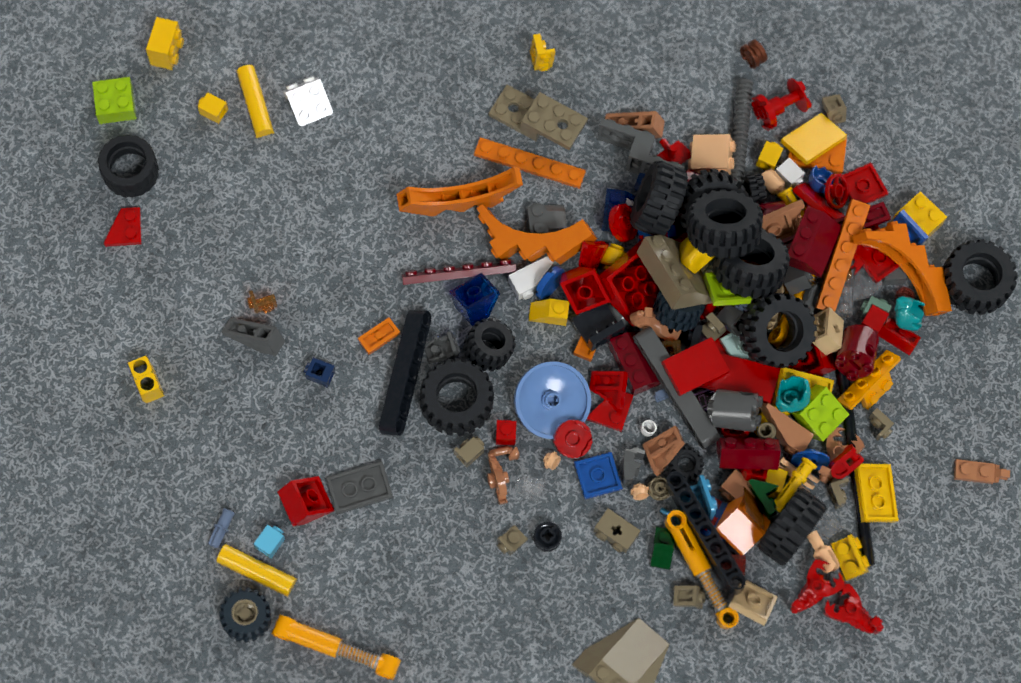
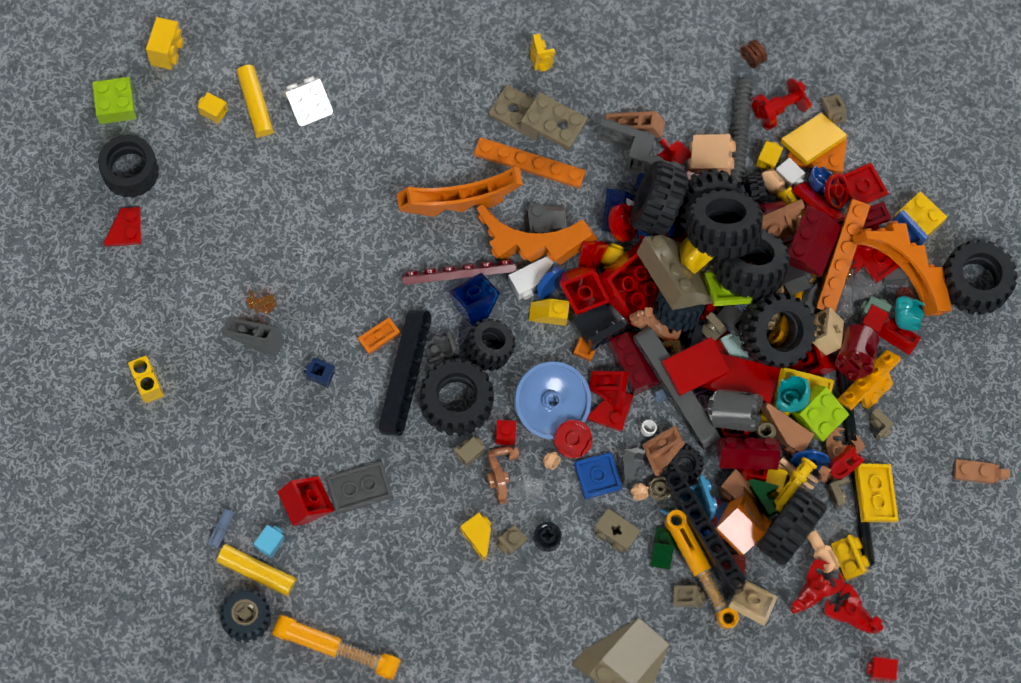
(477, 532): none -> yellow slope
(882, 669): none -> red brick

